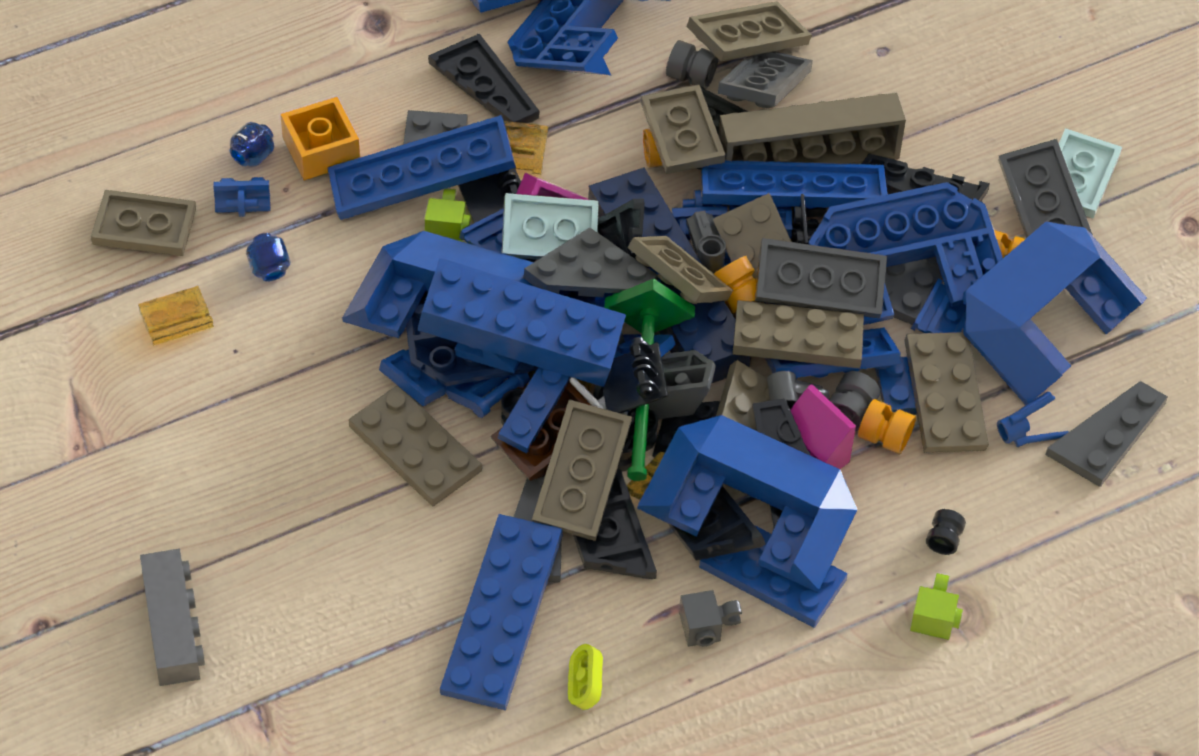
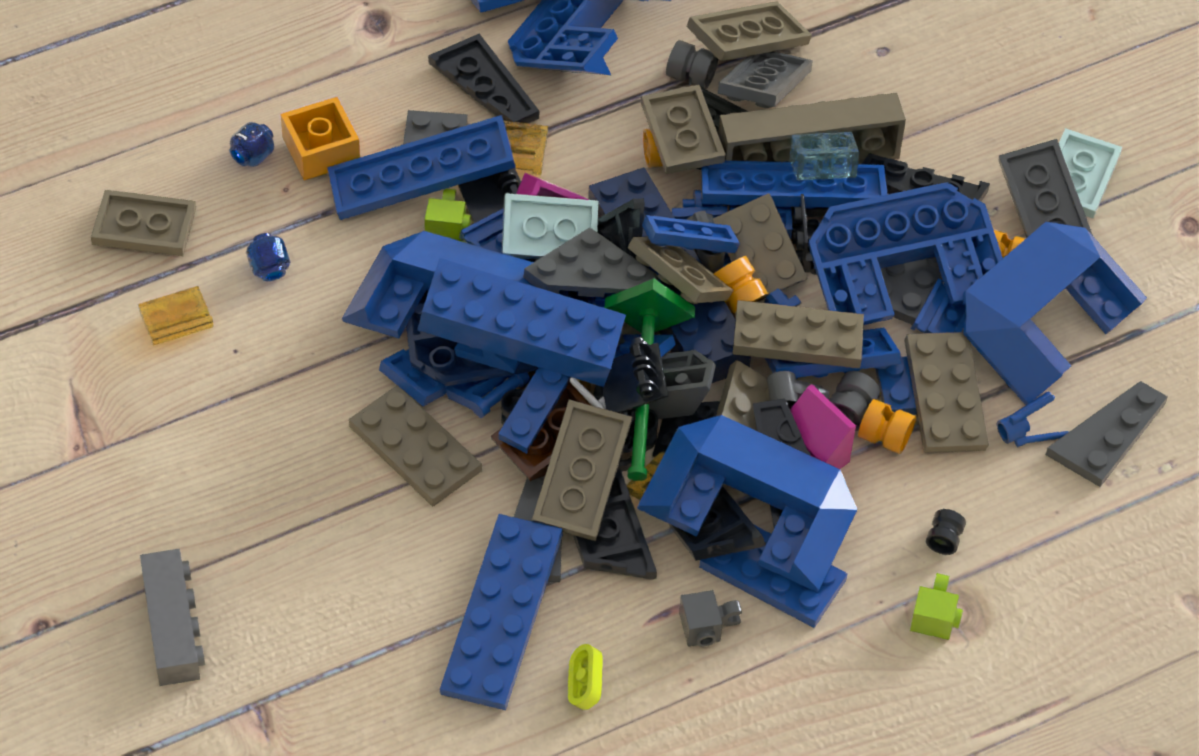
(242, 195): blue hips -> none
(690, 234): none -> blue plate
(820, 278): dark grey plate -> none
(824, 156): none -> clear light blue brick

